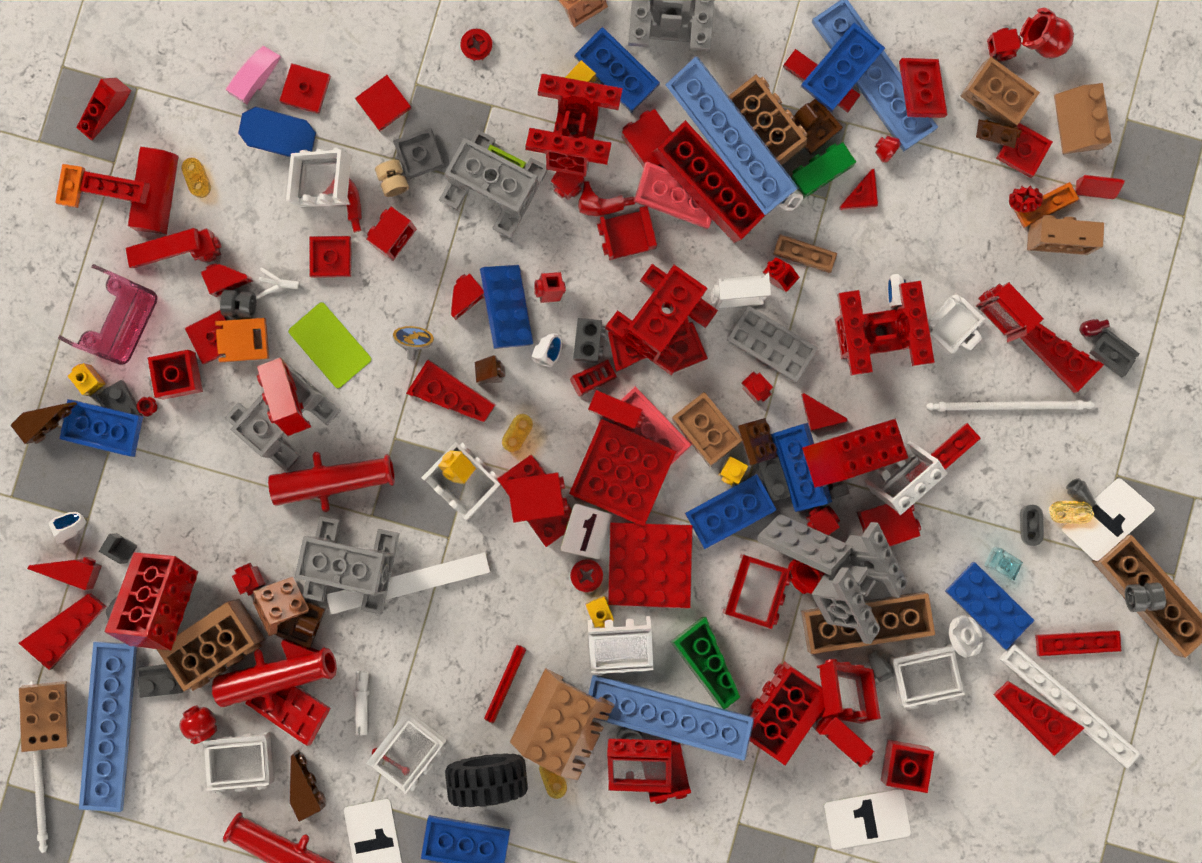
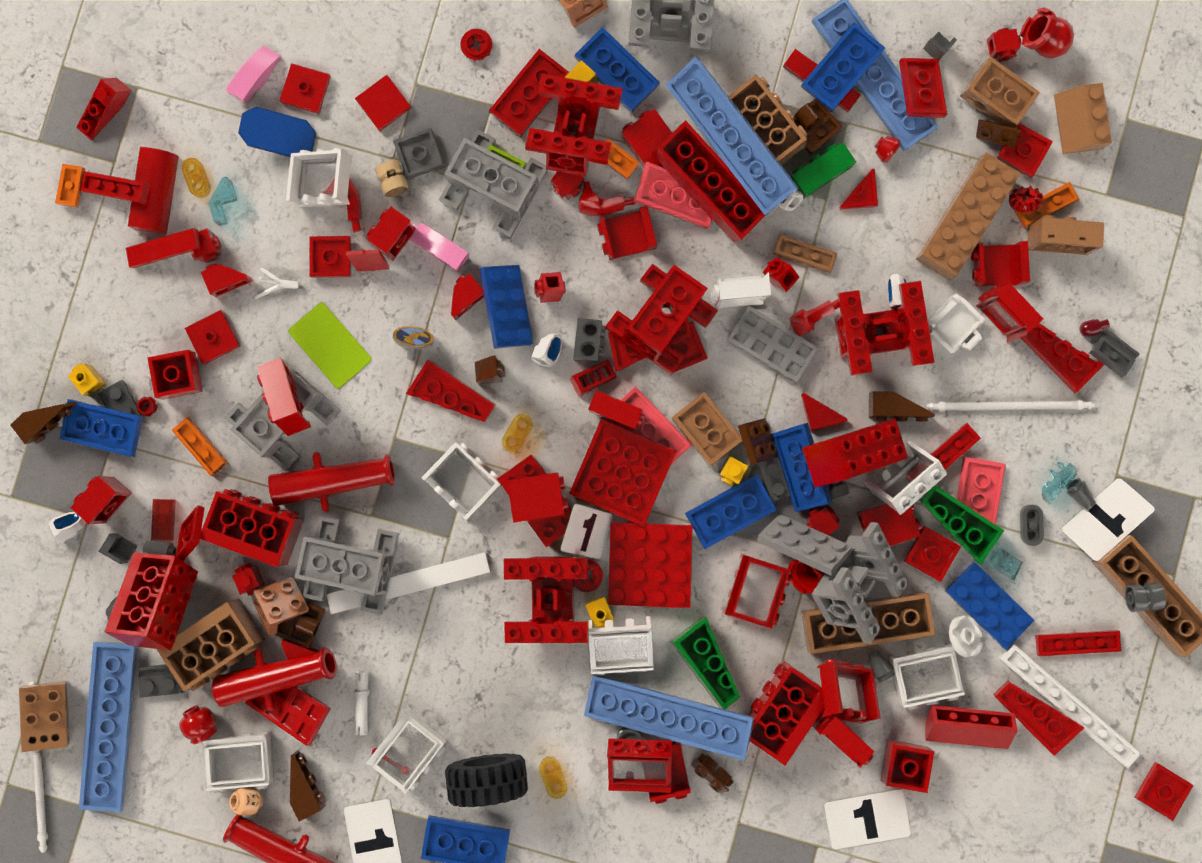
(59, 634): red wing -> none
(78, 573): red slope -> none
(100, 499): none -> red brick
(124, 322): clear pink windscreen -> none
(159, 547): none -> dark grey brick
(163, 519): none -> clear red plate
(190, 533): none -> red tile
(199, 446): none -> orange tile
(222, 195): none -> clear light blue slope
(235, 303): dark grey wheel -> none
(237, 340): orange container -> none
(246, 801): none -> light nougat head
(250, 540): none -> red brick
(368, 260): none -> red piece
(439, 247): none -> bright pink slope
(456, 467): yellow brick -> none
(505, 683): red axle -> none
(520, 101): none -> red plate
(554, 620): none -> red piece
(560, 726): medium nougat slope -> none
(621, 161): none -> orange plate
(718, 779): none -> reddish brown hinge
(757, 387): red brick -> none
(804, 321): none -> red animal
(892, 405): none -> reddish brown slope
(932, 553): none -> red plate
(938, 46): none -> dark grey panel
(965, 525): none -> green wedge
(968, 216): none -> medium nougat brick
(970, 727): none -> red brick
(981, 486): none -> coral tile
(1001, 264): none -> red panel
(1060, 481): none -> clear light blue plate
(1071, 512): clear yellow plate -> none
(1099, 186): red slope -> none
(1163, 791): none -> red plate

